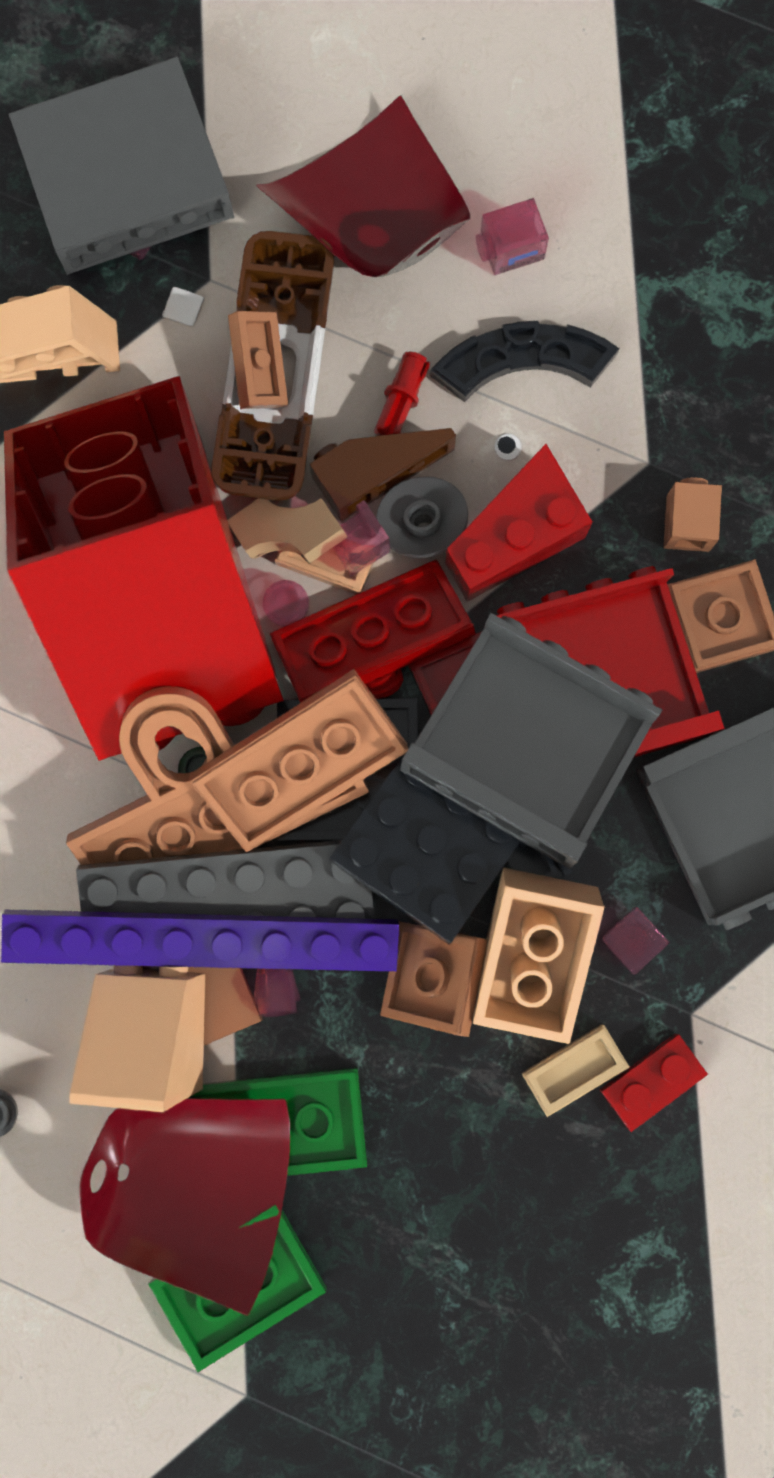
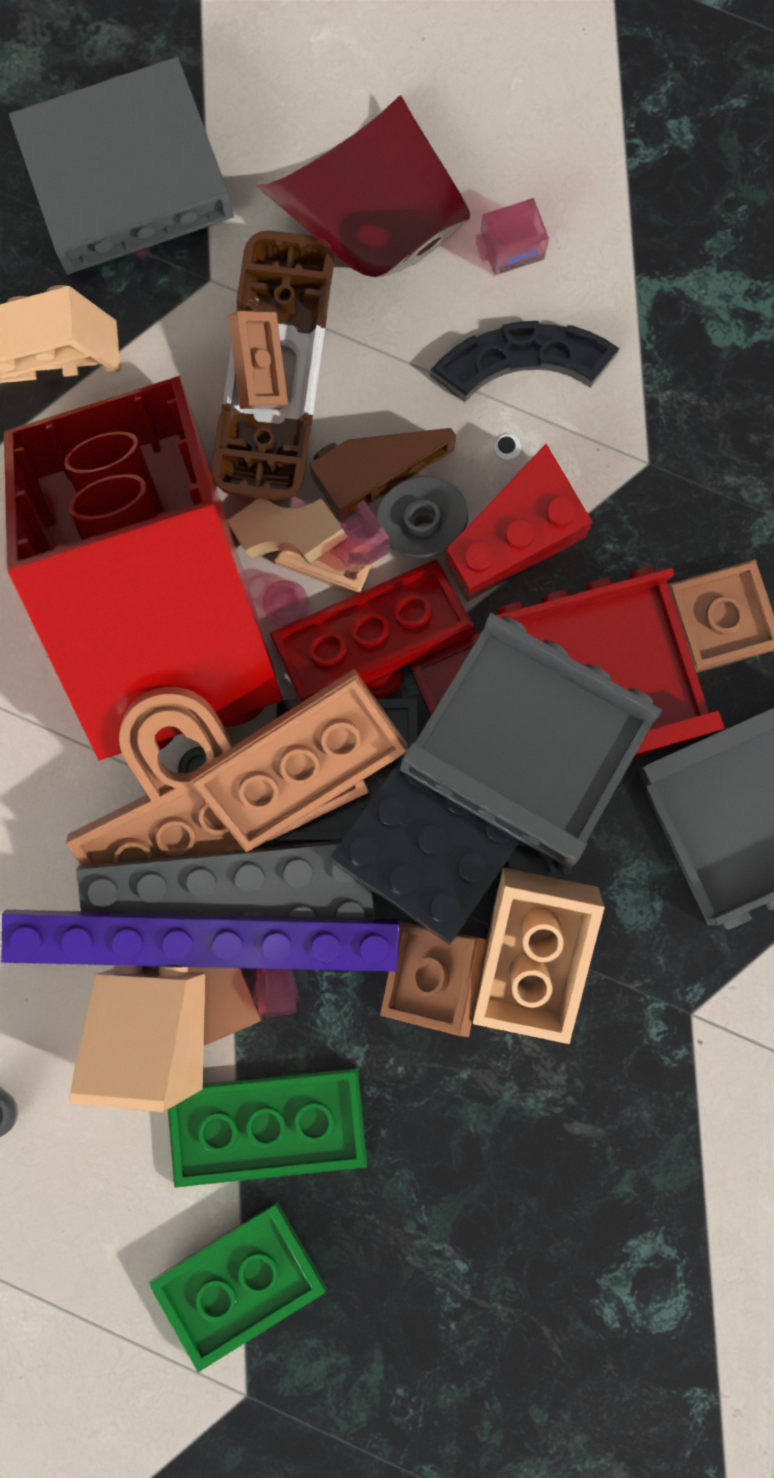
(183, 306): white sticker -> none
(188, 1191): dark red piece -> none
(402, 393): red axle -> none
(575, 1070): tan tile -> none
(634, 940): clear pink plate -> none
(653, 1082): red plate -> none
(692, 515): nougat brick -> none

